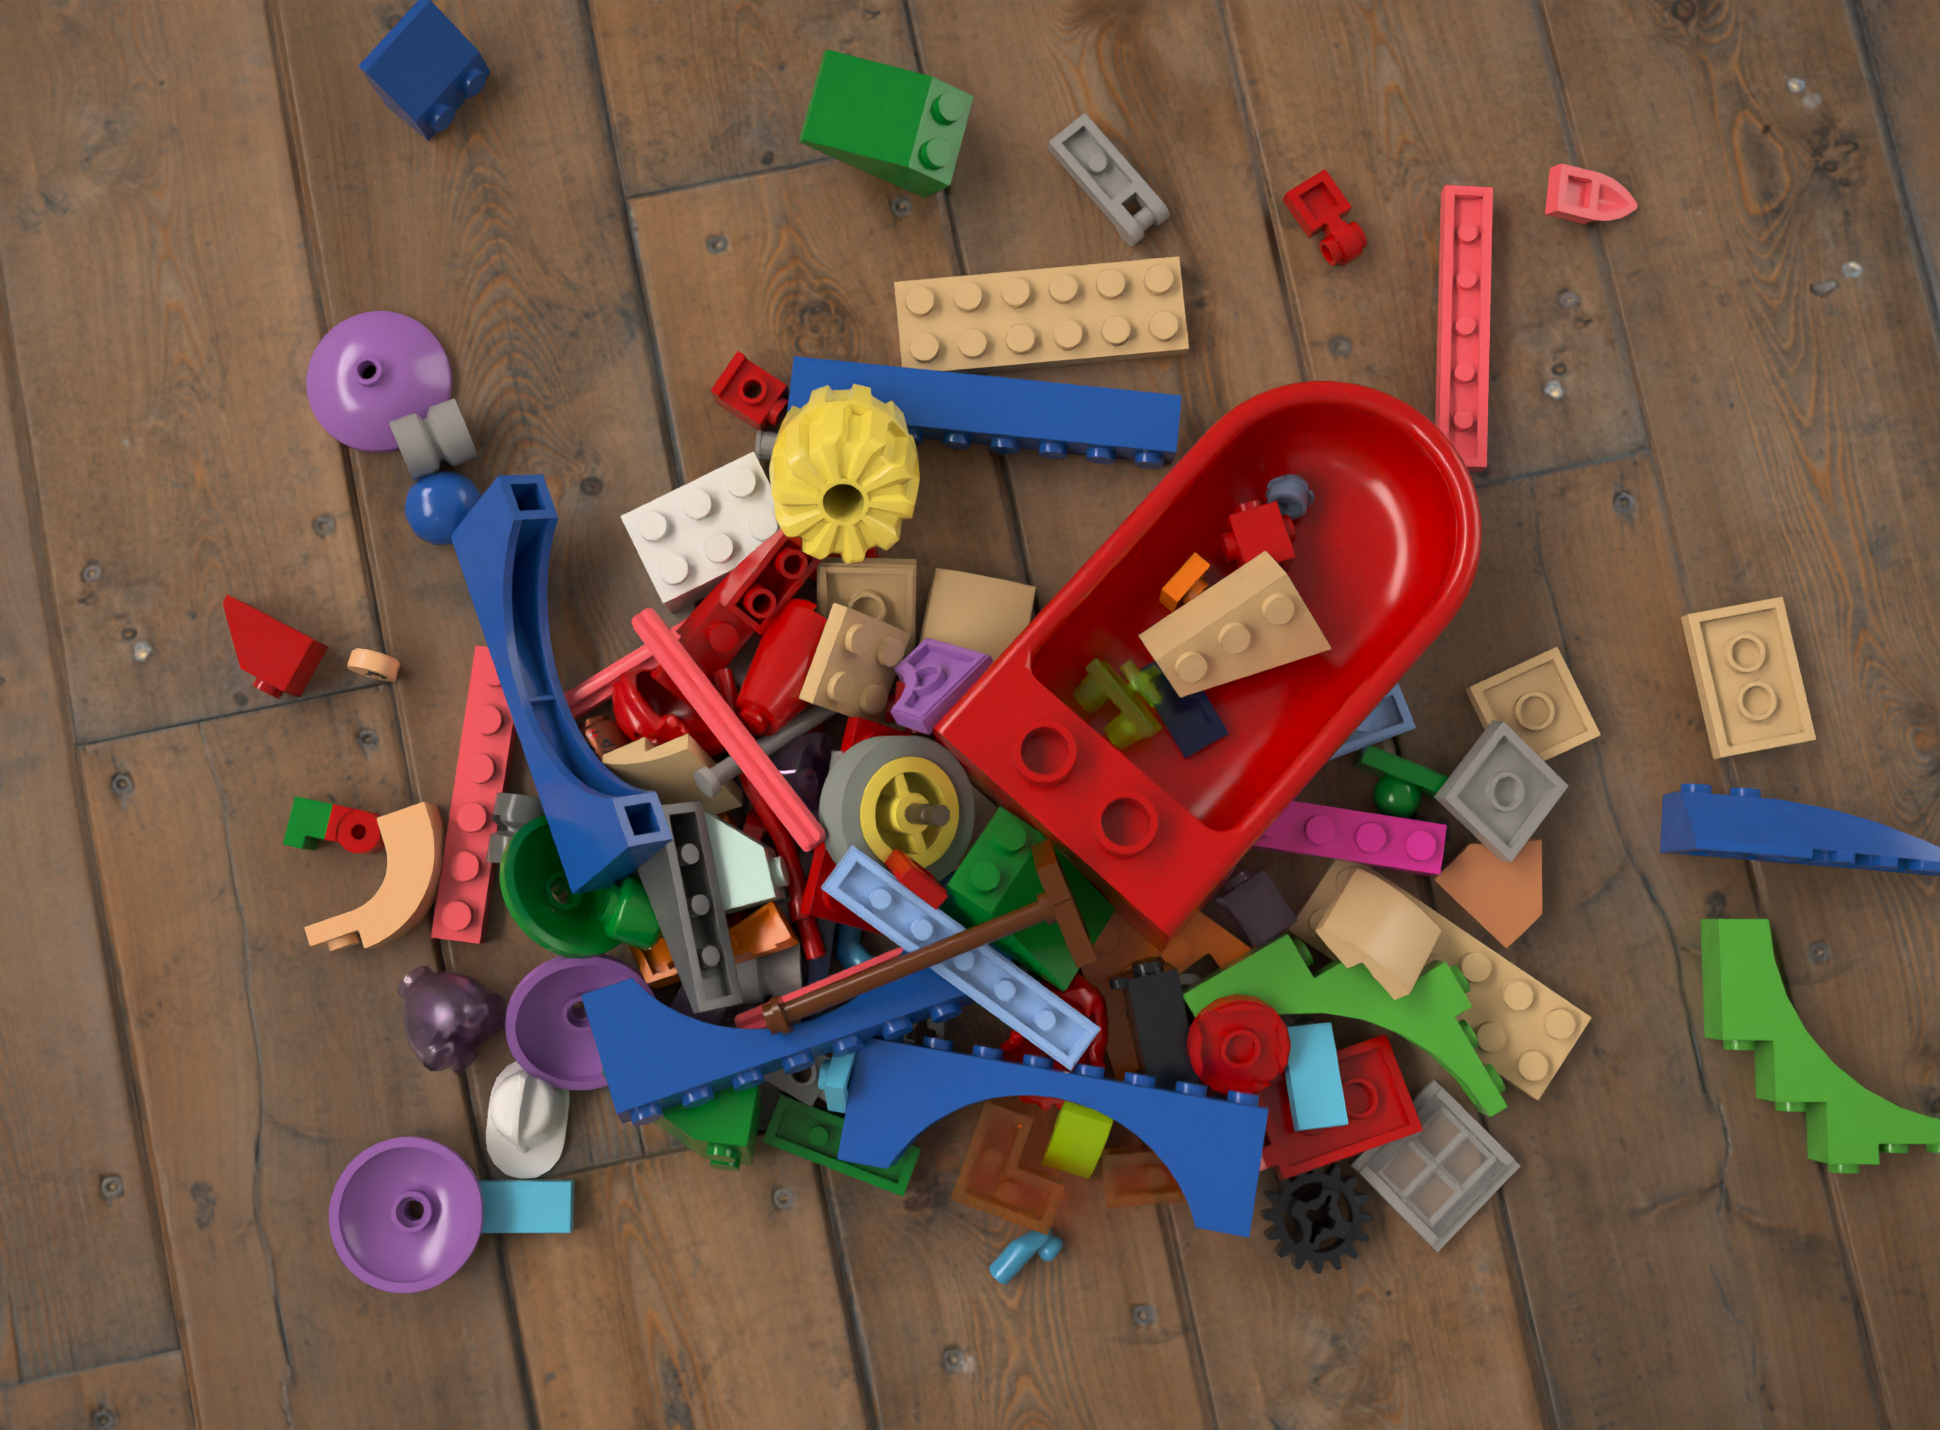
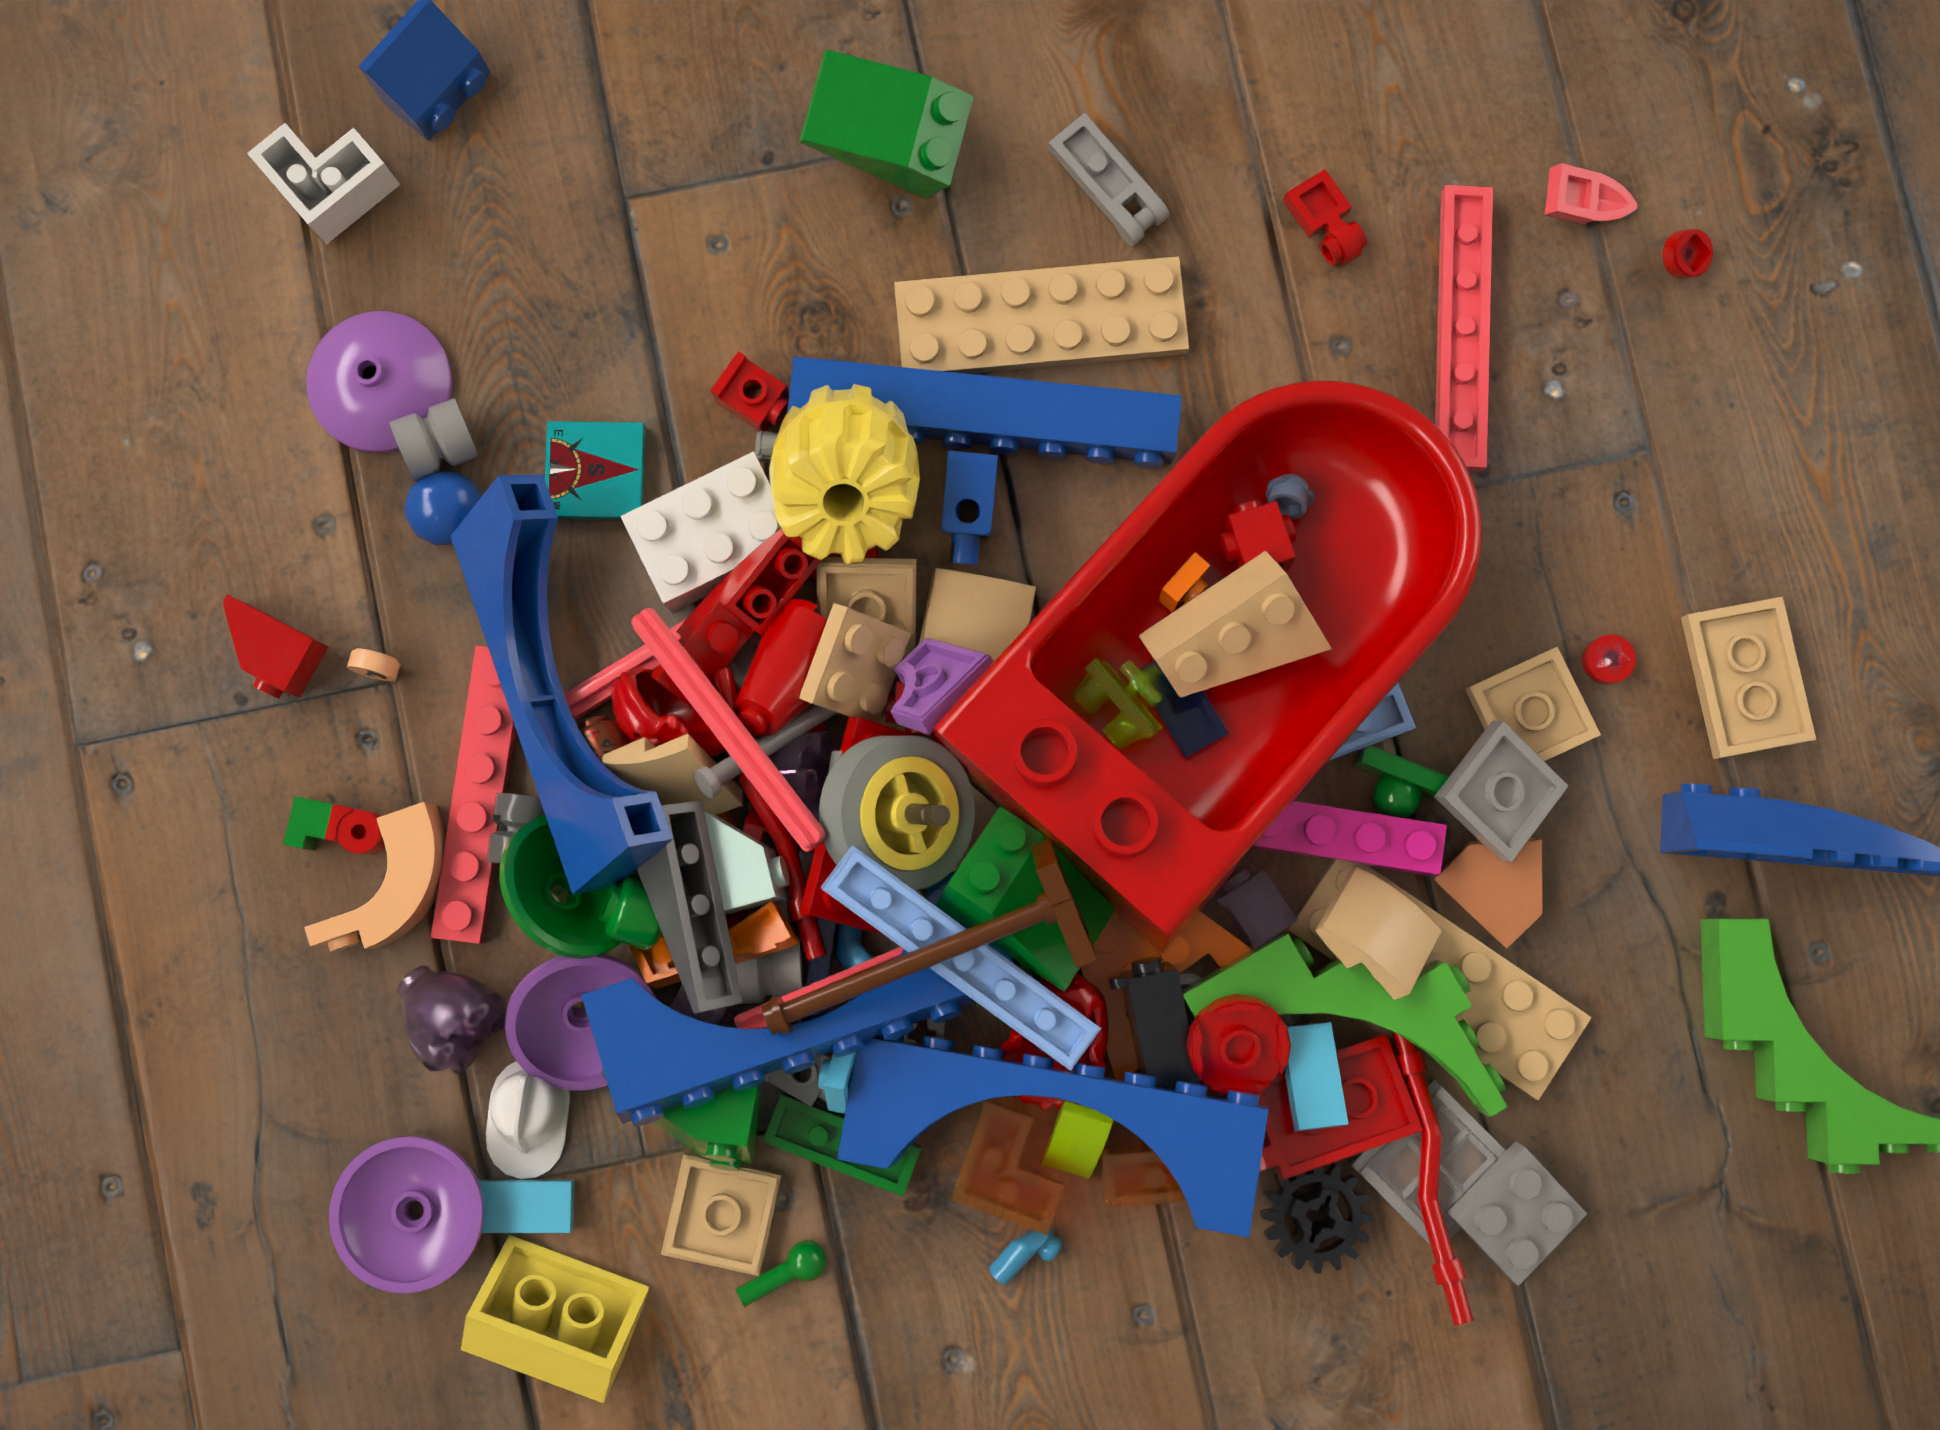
(326, 189): none -> white brick
(554, 1318): none -> light yellow slope
(595, 468): none -> teal tile
(721, 1215): none -> tan tile
(804, 1262): none -> green bar
(916, 878): red tile -> none
(972, 480): none -> blue torso
(1447, 1268): none -> red bar
(1517, 1213): none -> light grey plate
(1609, 659): none -> red tile
(1687, 253): none -> red tile

